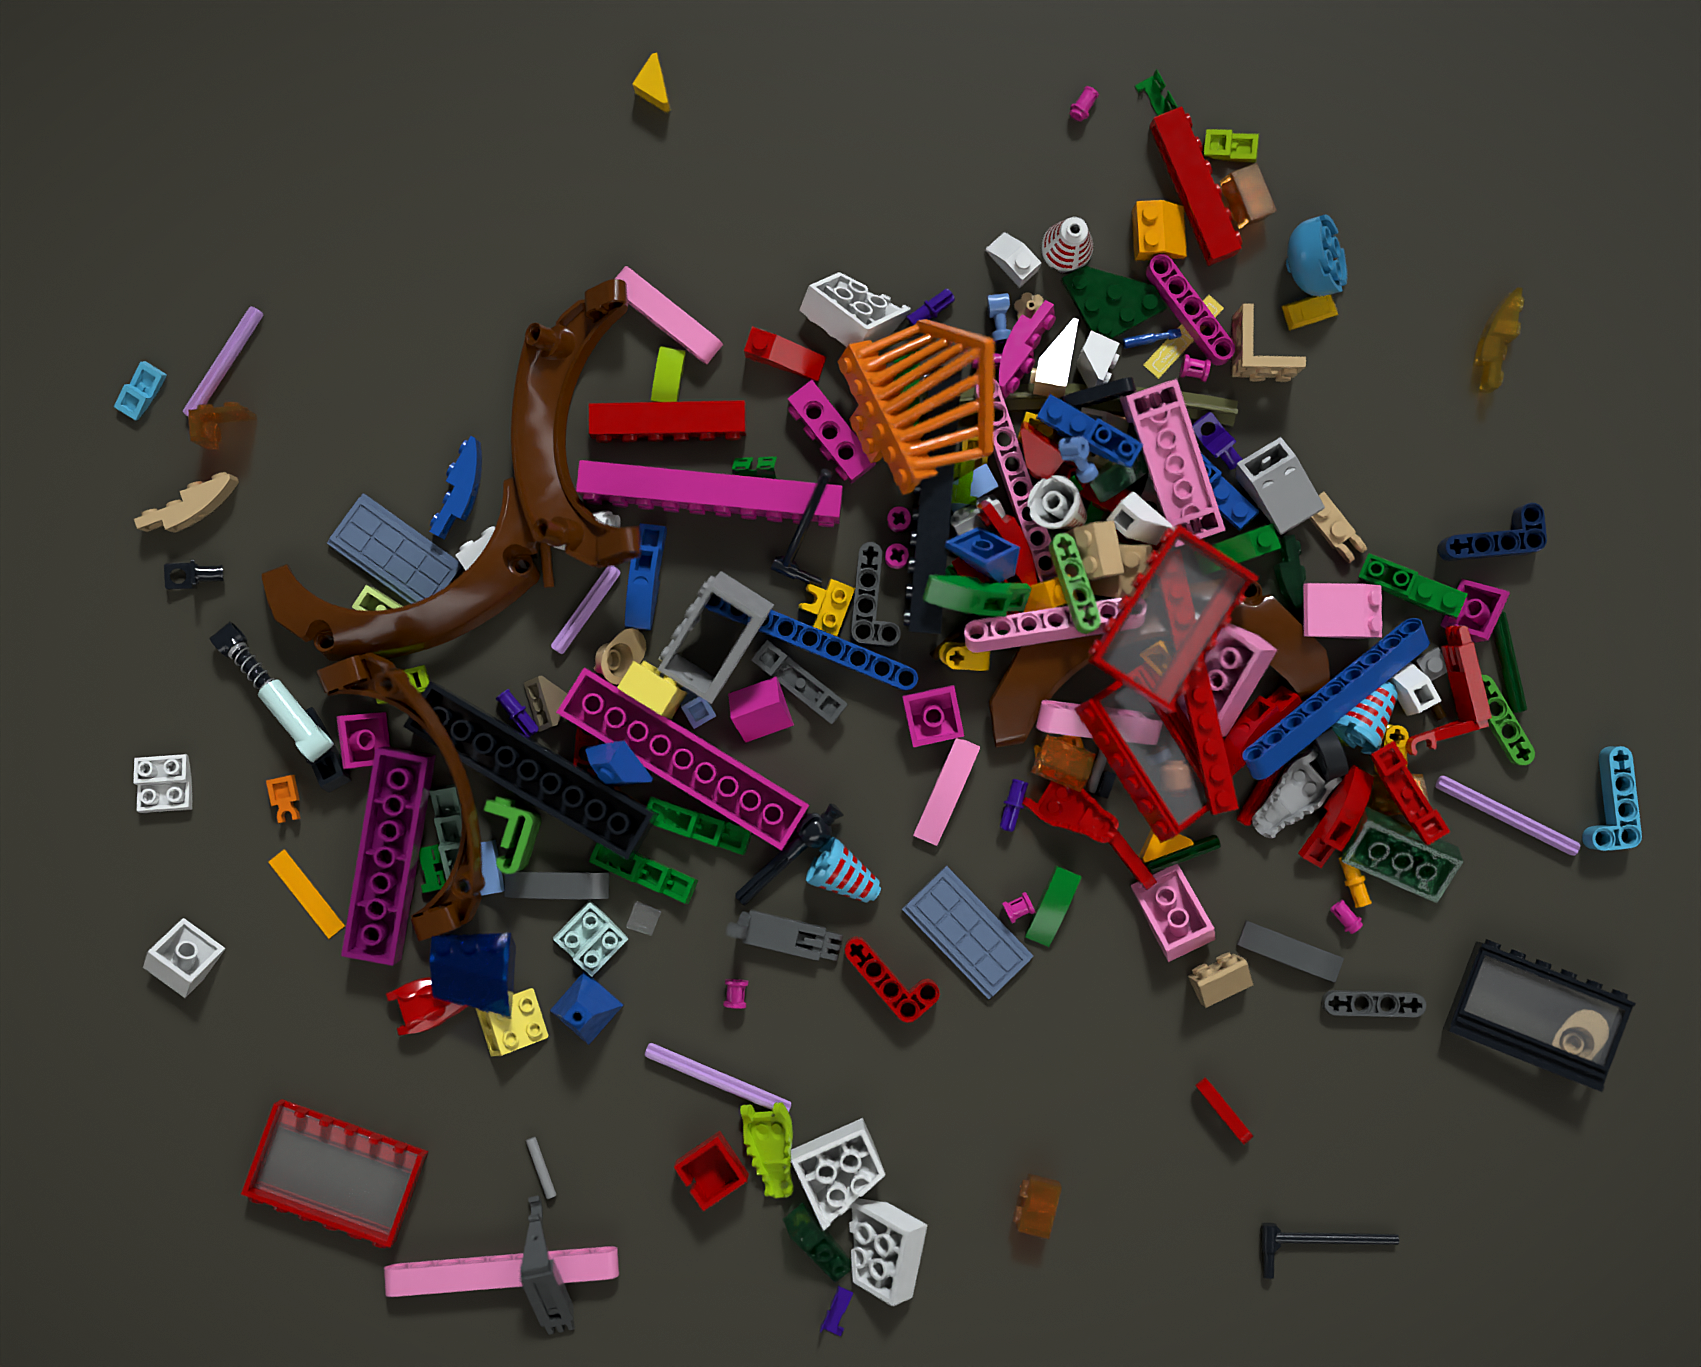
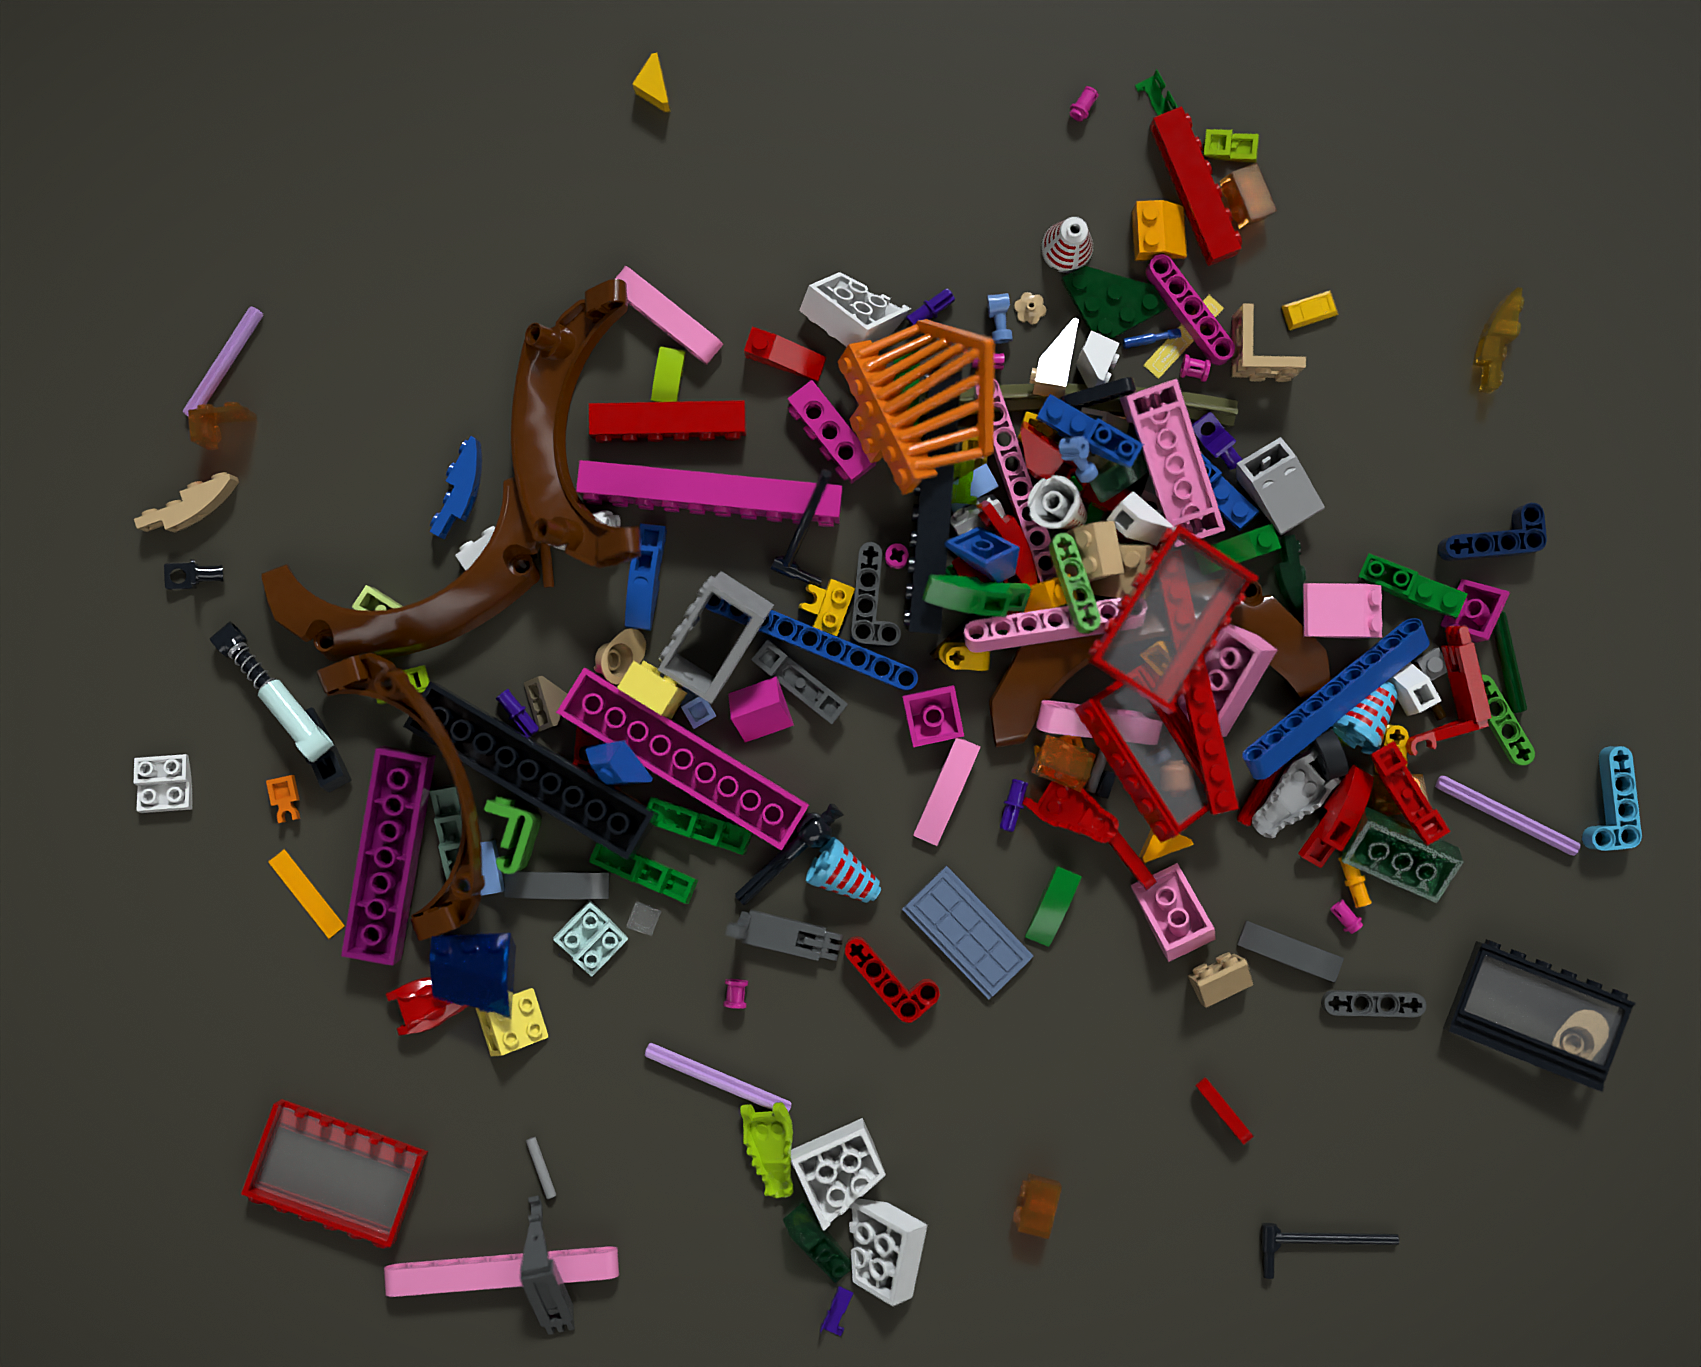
(141, 391): medium azure slope -> none
(183, 957): white slope -> none
(360, 738): dark pink slope -> none
(393, 551): sand blue piece -> none
(427, 864): green piece -> none
(585, 609): lavender axle -> none
(586, 1007): blue slope -> none
(714, 1170): red piece -> none
(760, 472): green piece -> none
(897, 511): dark pink bush -> none
(1014, 258): white slope -> none
(1018, 907): dark pink bush -> none
(1019, 347): dark pink slope -> none
(1199, 848): dark green axle -> none
(1256, 721): red slope -> none
(1312, 255): dark azure cylinder -> none
(1336, 529): tan hinge -> none

